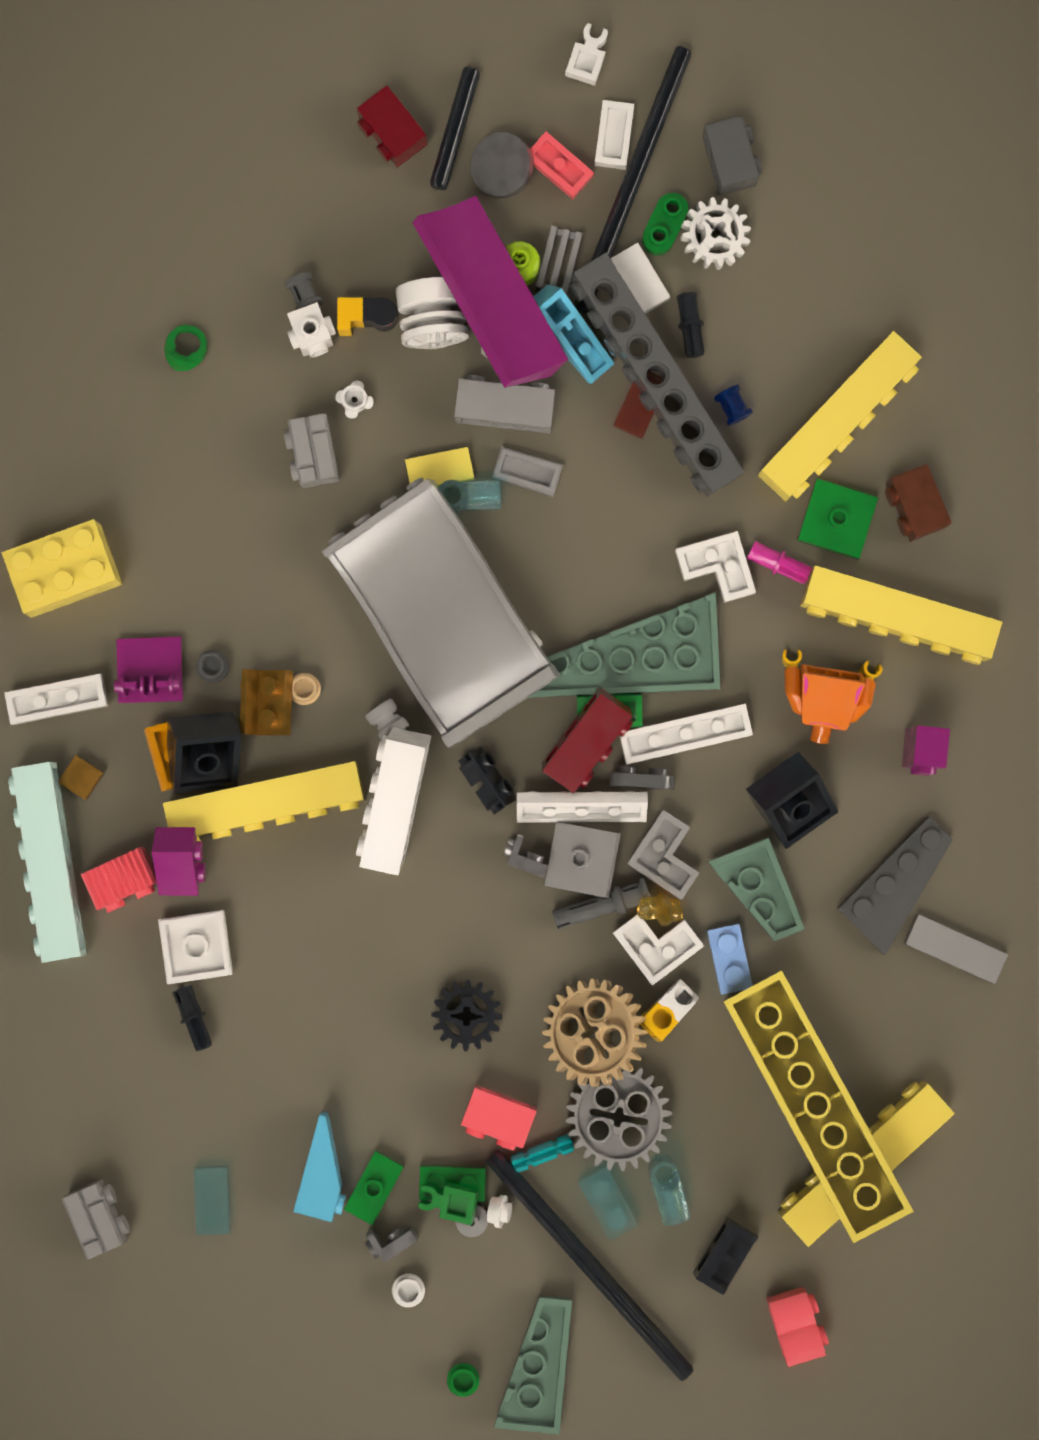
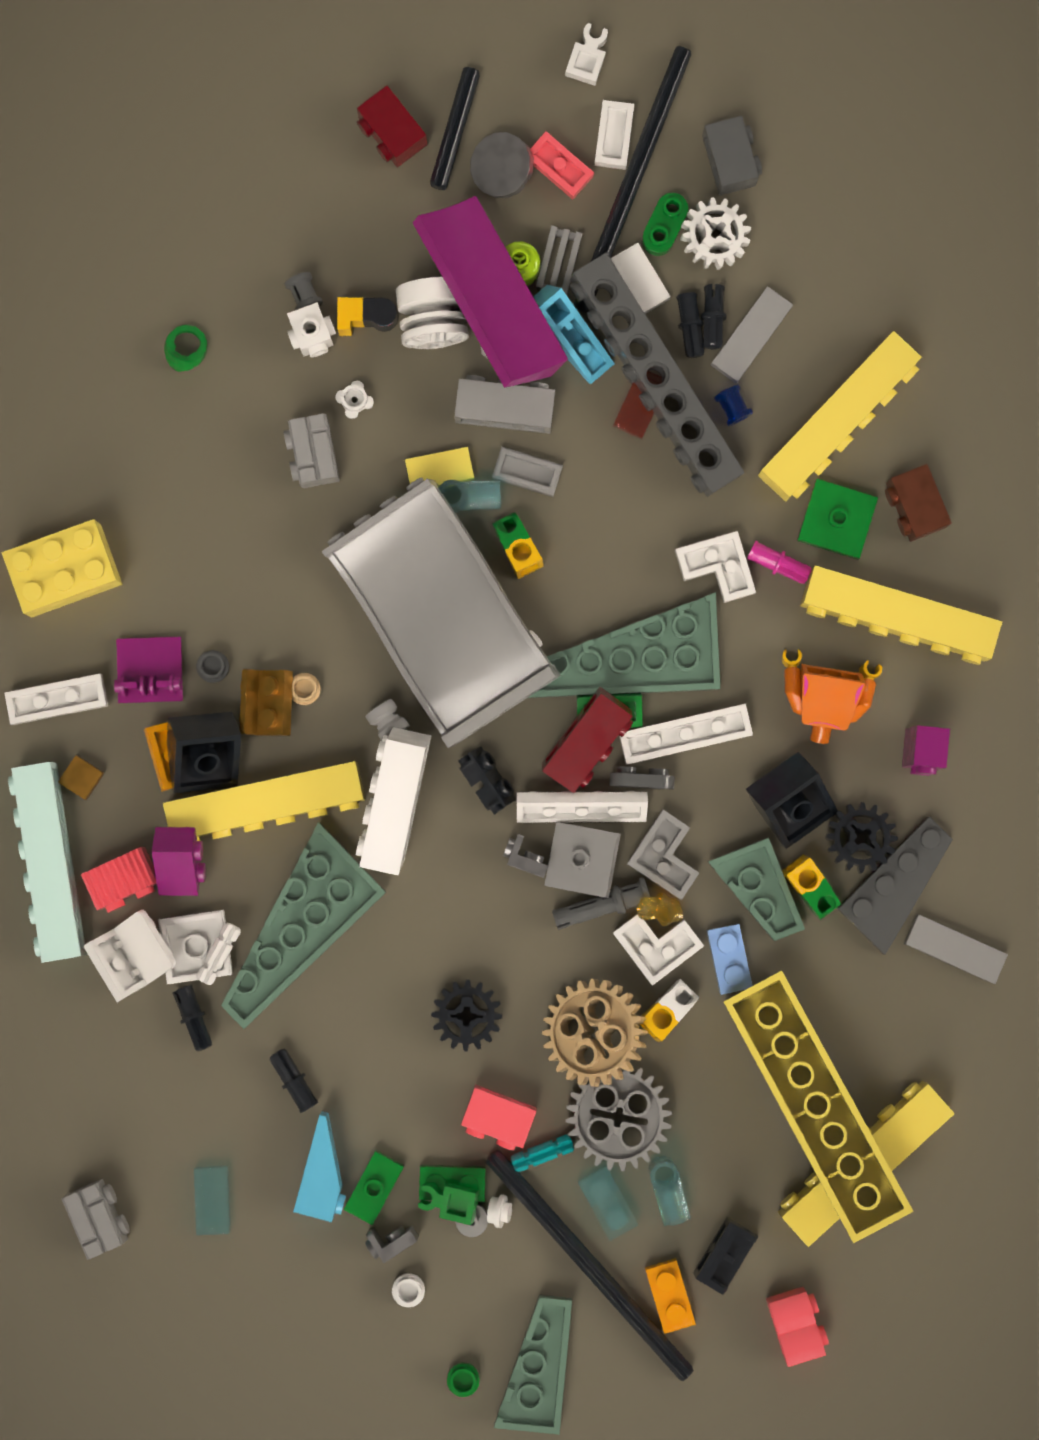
(130, 955): none -> white bracket
(218, 953): none -> white axle
(293, 1080): none -> black axle
(310, 914): none -> sand green wing
(517, 545): none -> leg
(670, 1296): none -> light orange plate
(713, 317): none -> black axle
(751, 335): none -> light grey tile
(811, 886): none -> leg
(850, 826): none -> black gear

